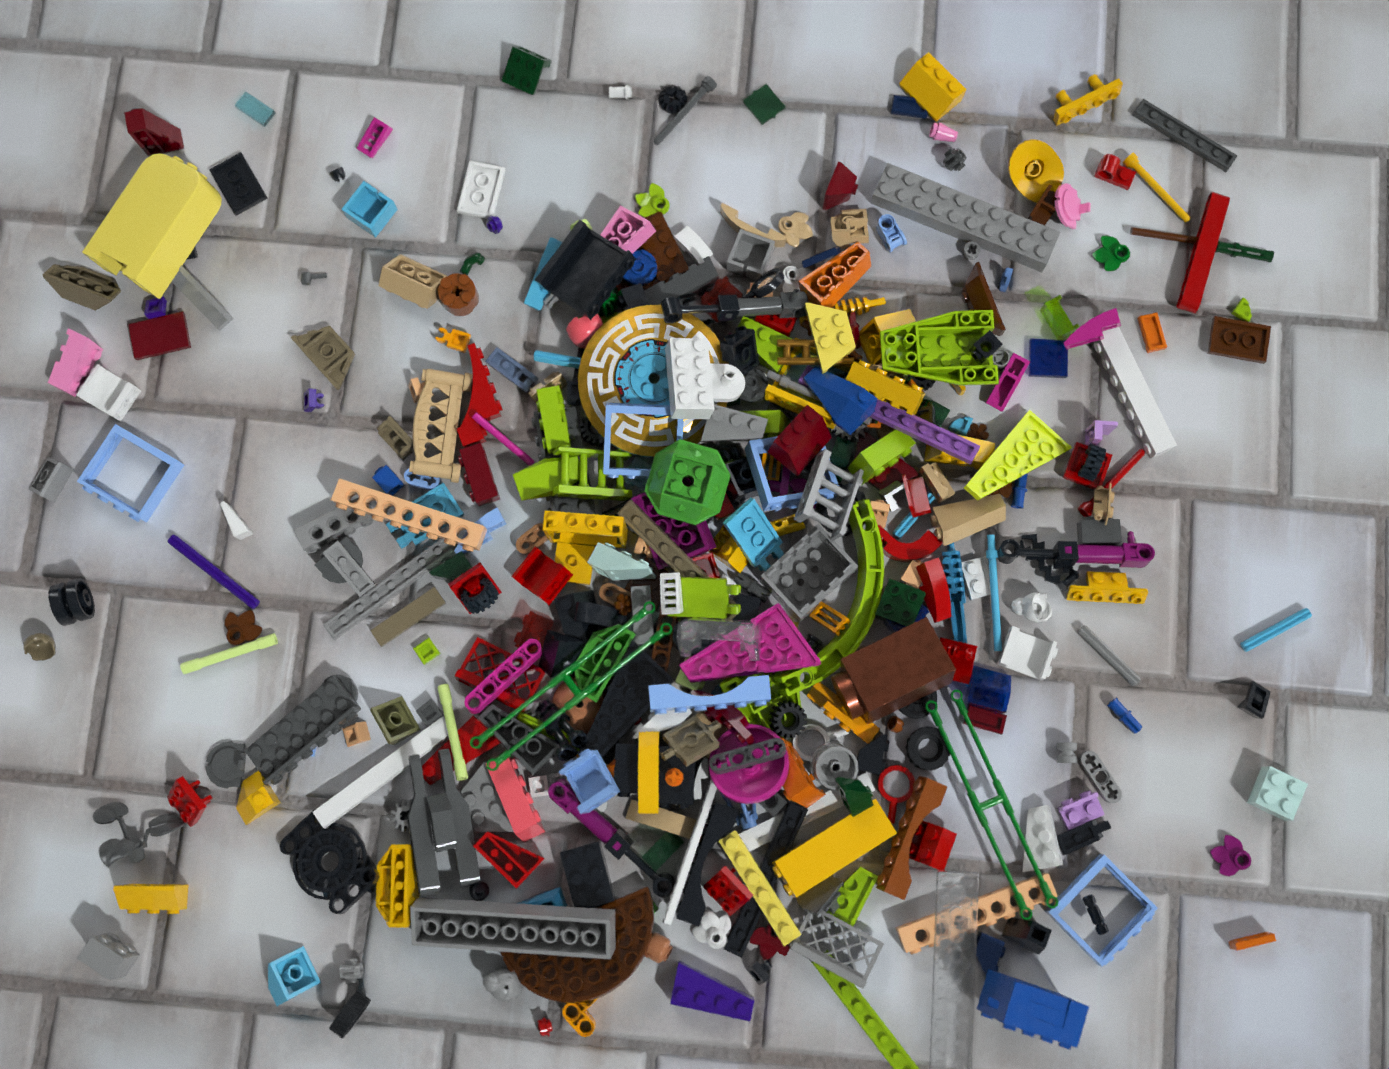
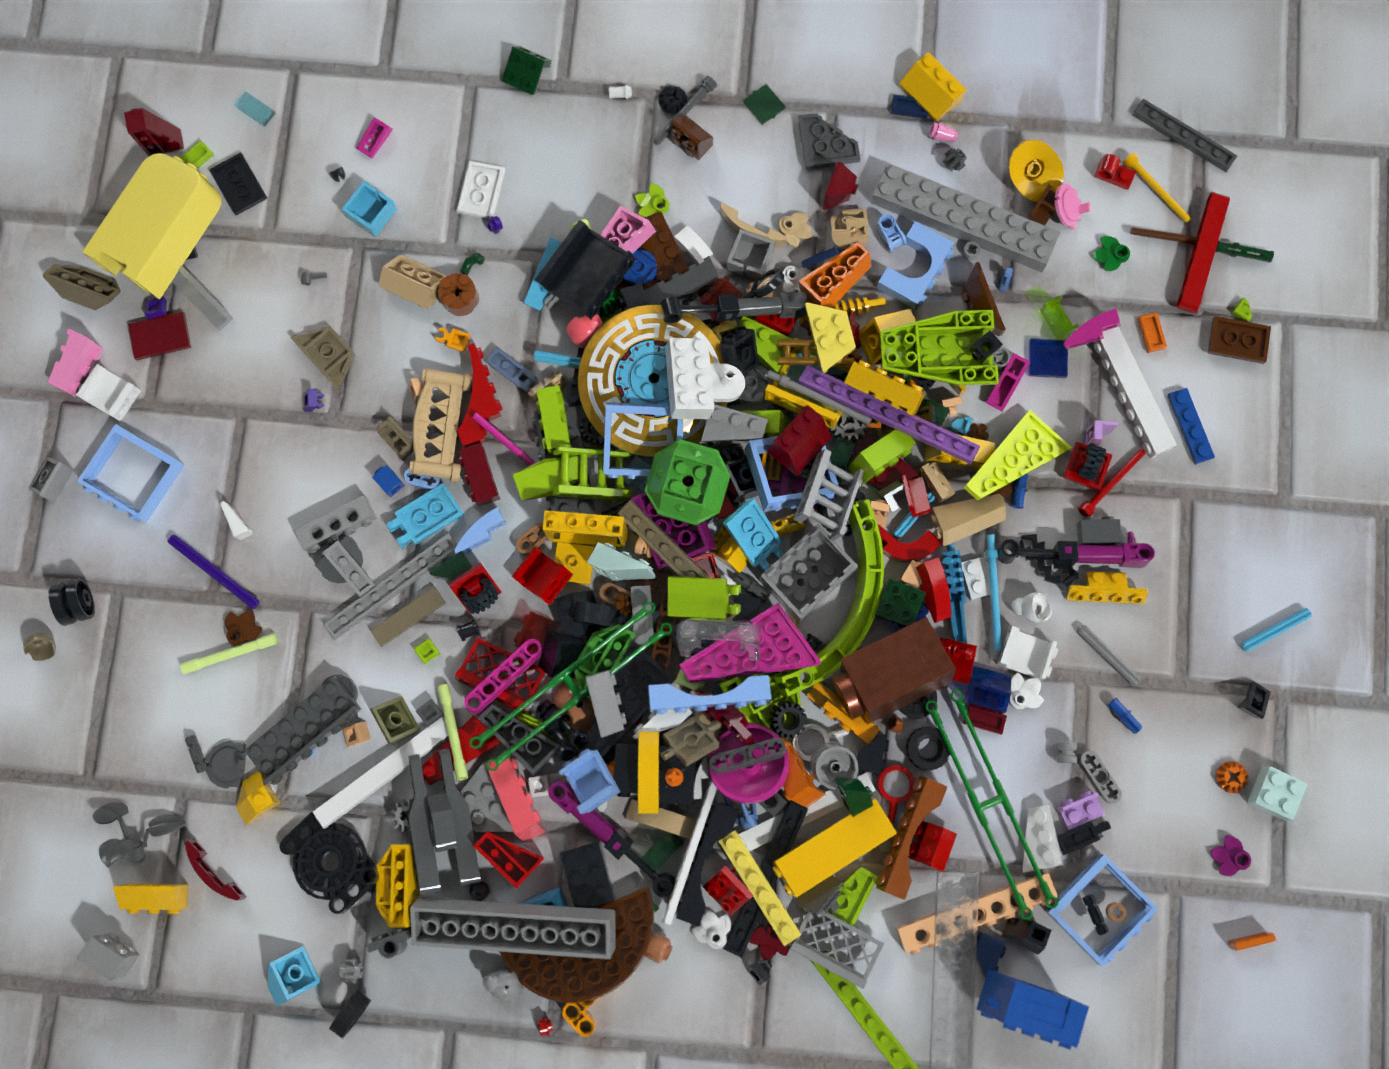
(187, 801): red plate -> none
(195, 855): none -> dark red slope
(196, 754): none -> dark grey axle
(197, 154): none -> lime tile
(346, 490): light nougat brick -> none
(383, 943): none -> dark grey plate
(468, 630): none -> black bush
(605, 702): none -> light grey slope
(664, 593): white slope -> none
(690, 137): none -> reddish brown slope
(707, 994): dark purple wedge -> none
(724, 329): none -> light yellow plate
(825, 143): none -> dark grey plate
(839, 626): light orange tile -> none
(841, 398): blue wedge -> none
(912, 290): none -> light blue arch
(950, 403): none -> light nougat tile
(1027, 690): none -> white plate
(1099, 95): yellow plate -> none
(1102, 508): tan hinge -> none
(1119, 907): none -> medium nougat bush
(1191, 426): none -> blue plate
(1223, 777): none -> orange gear

